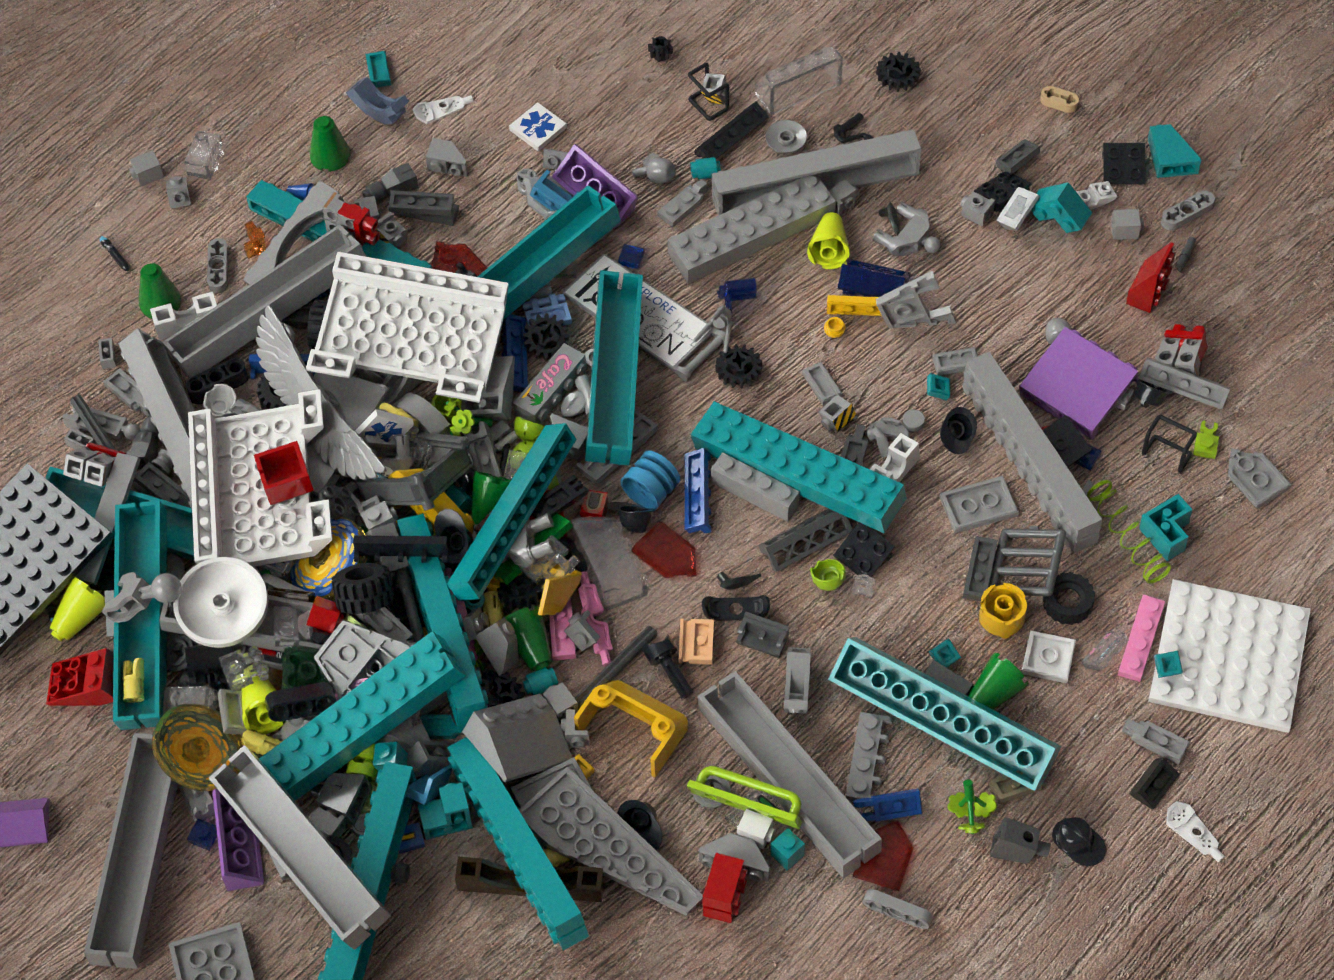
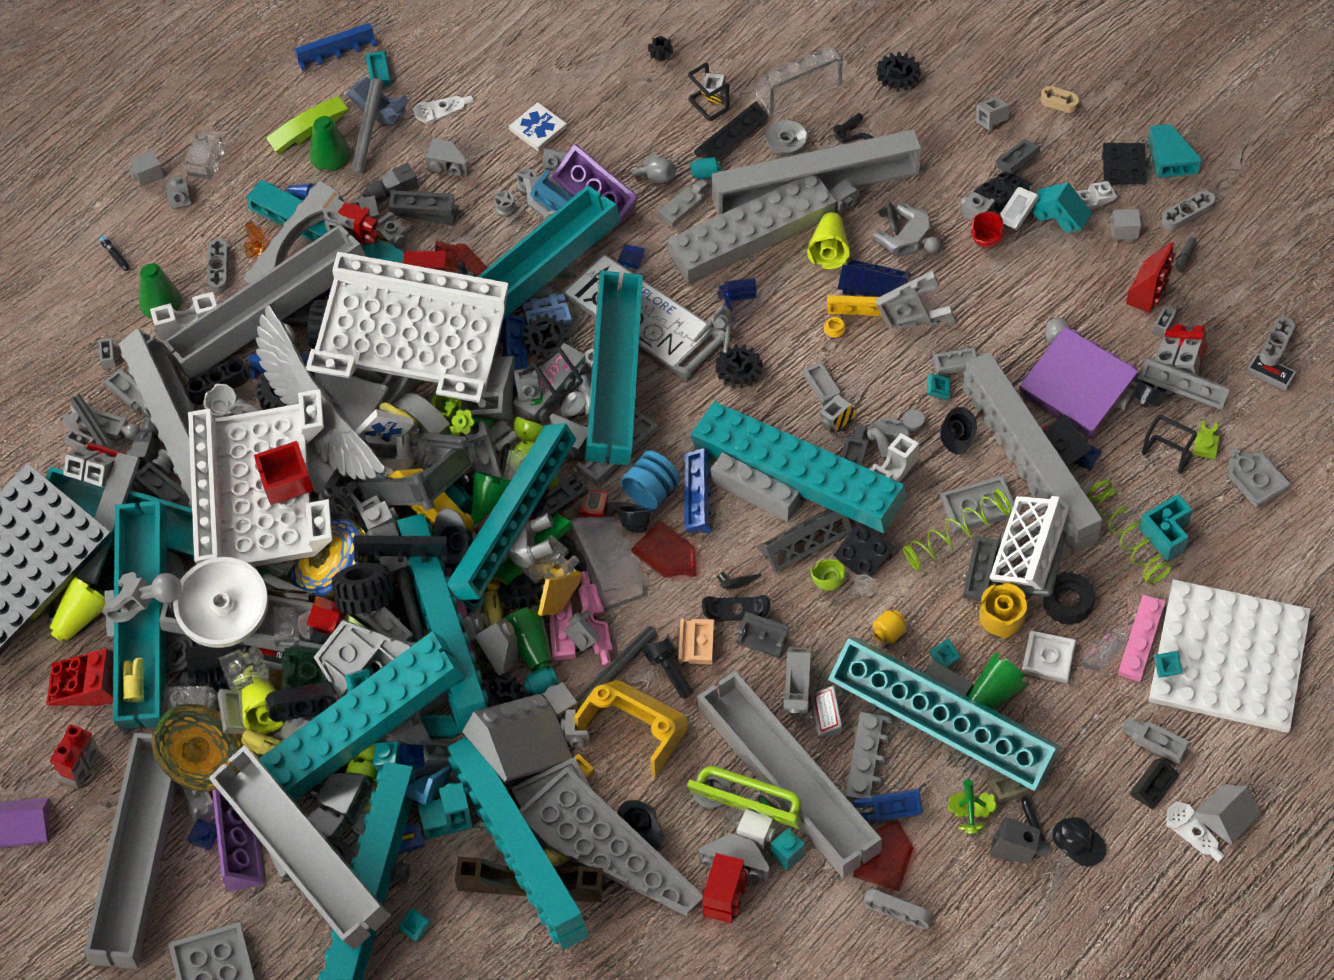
(73, 756): none -> red hips
(301, 126): none -> lime slope
(334, 45): none -> blue hinge
(356, 678): none -> teal tile
(367, 125): none -> light grey axle
(412, 756): none -> clear blue plate
(414, 924): none -> teal tile
(426, 259): none -> red tile
(500, 201): none -> light grey wheel
(527, 385): none -> light grey bracket
(556, 397): none -> black piece
(826, 712): none -> slope
(889, 627): none -> yellow head
(915, 560): none -> lime piece
(987, 229): none -> red hair
(992, 112): none -> light grey brick
(1030, 815): none -> black piece
(1044, 543): none -> white fence
(1164, 321): none -> light grey piece
(1229, 812): none -> light grey slope
(1276, 375): none -> tile
(1278, 349): none -> light grey beam

